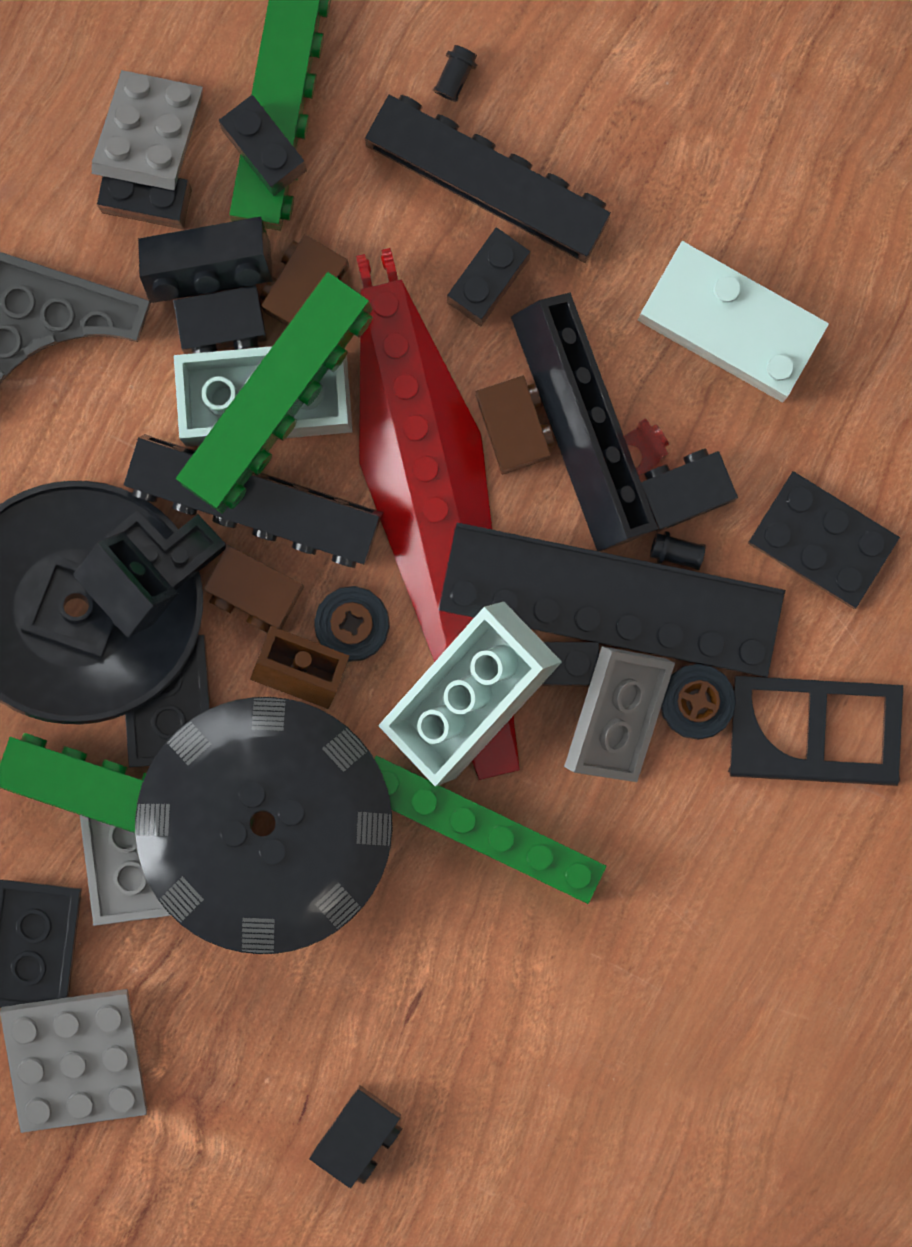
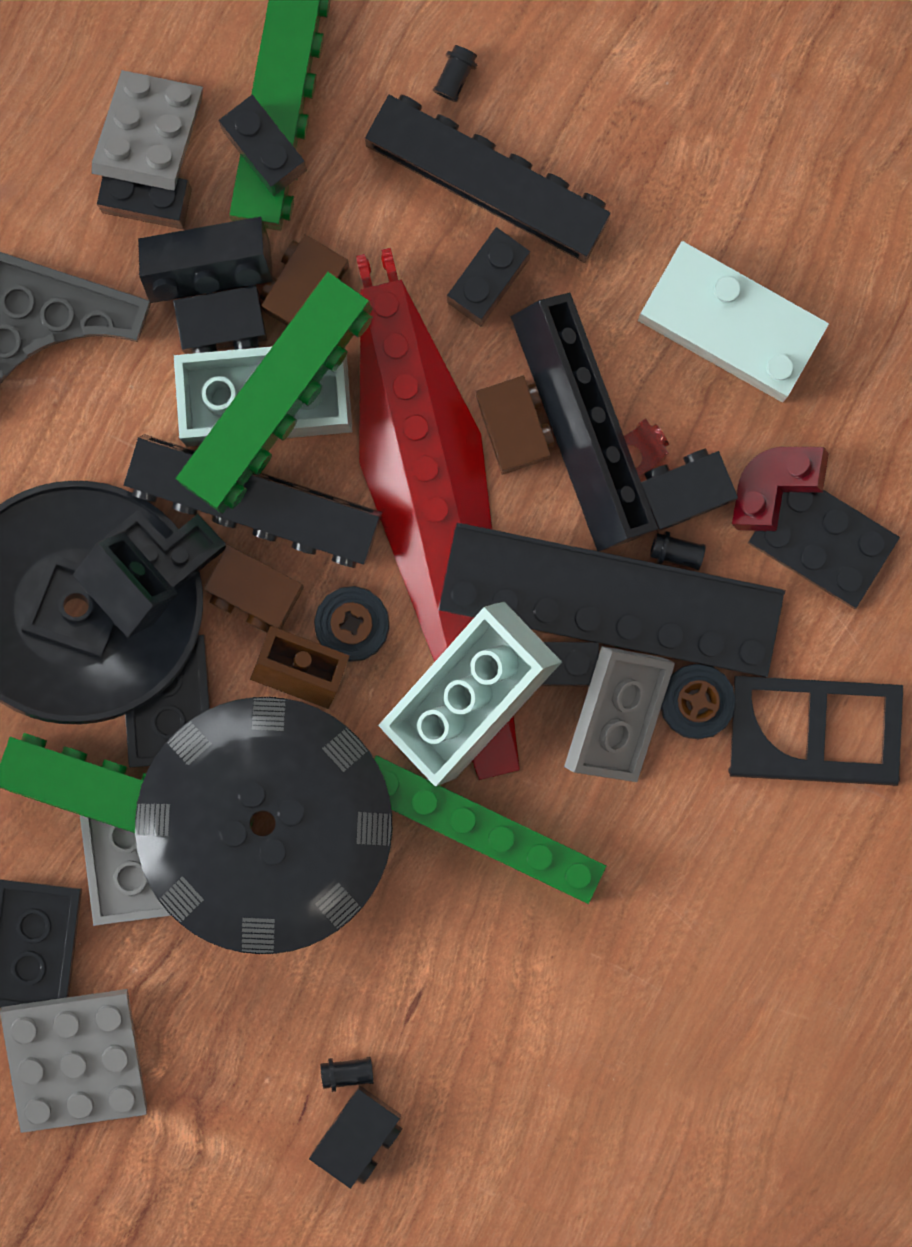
(346, 1073): none -> black pin
(771, 475): none -> dark red plate

